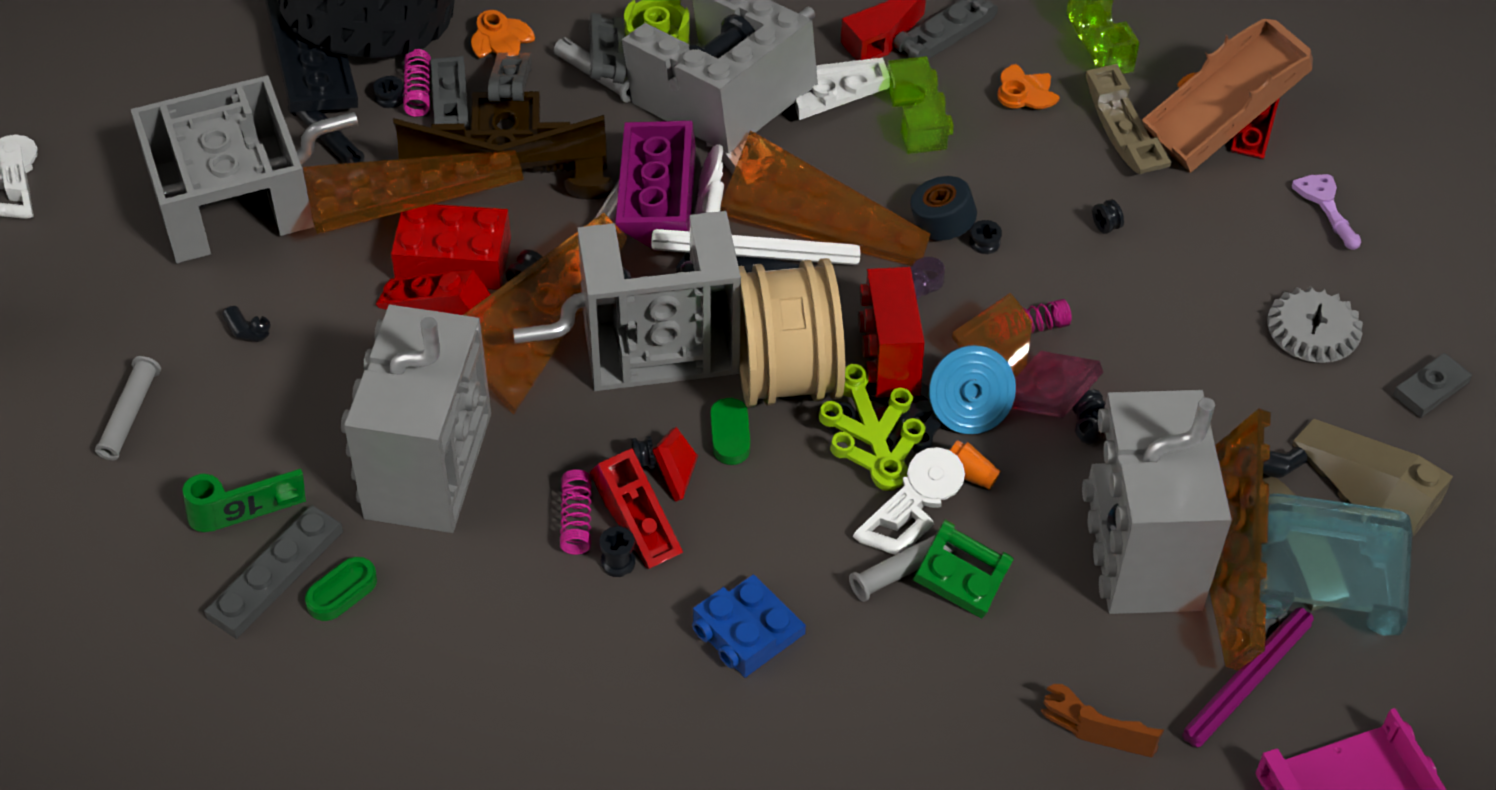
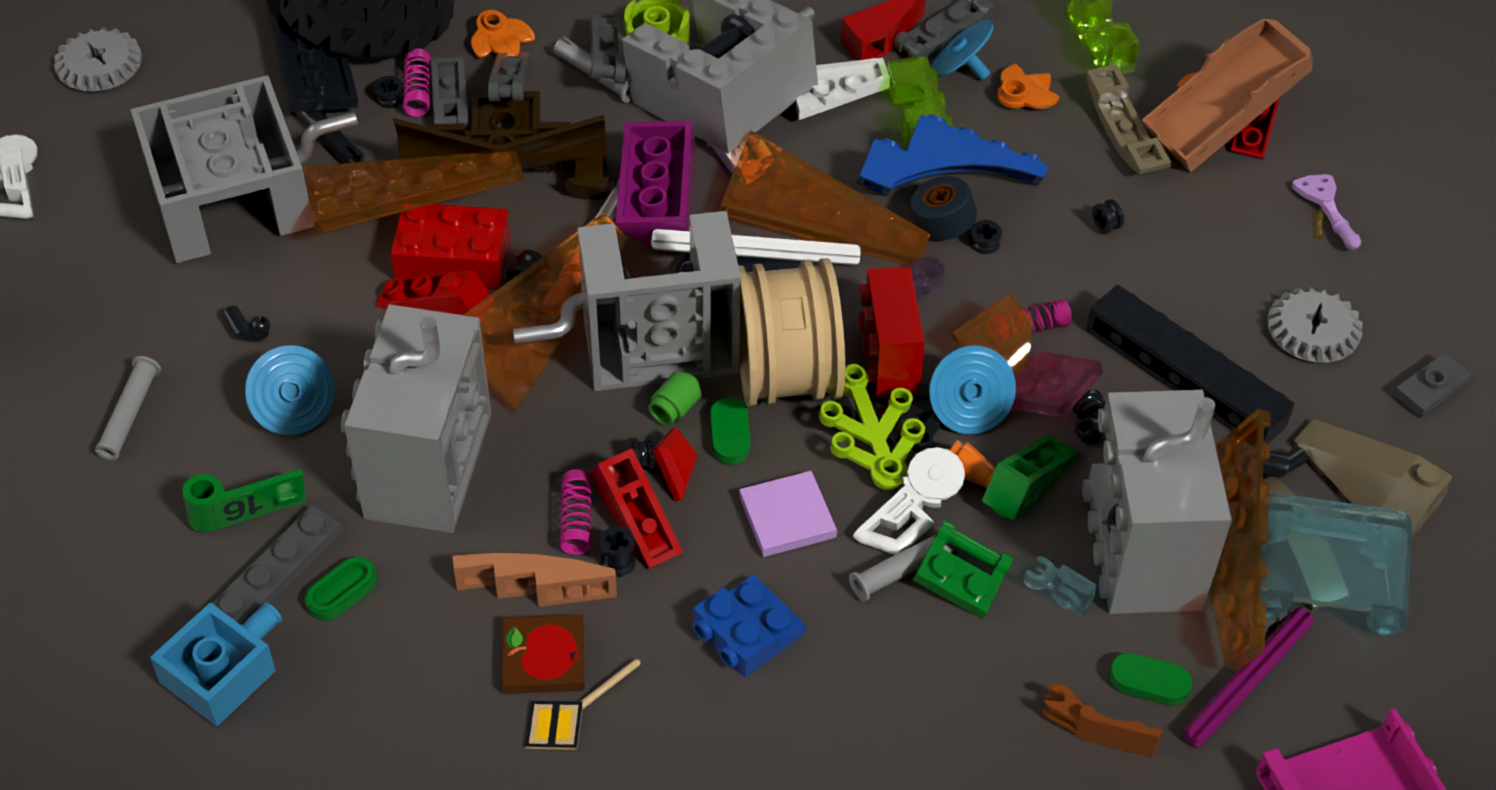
(82, 72): none -> light grey gear
(217, 661): none -> dark azure brick
(289, 390): none -> dark azure shield
(543, 654): none -> tile
(550, 577): none -> nougat slope
(558, 723): none -> piece
(674, 398): none -> bright green brick
(709, 184): white piece -> none
(787, 513): none -> lavender tile
(943, 150): none -> blue arch
(964, 49): none -> dark azure shield
(1027, 476): none -> green slope
(1067, 586): none -> clear light blue plate
(1150, 679): none -> green tile
(1184, 361): none -> black brick
(1319, 222): none -> clear yellow piece

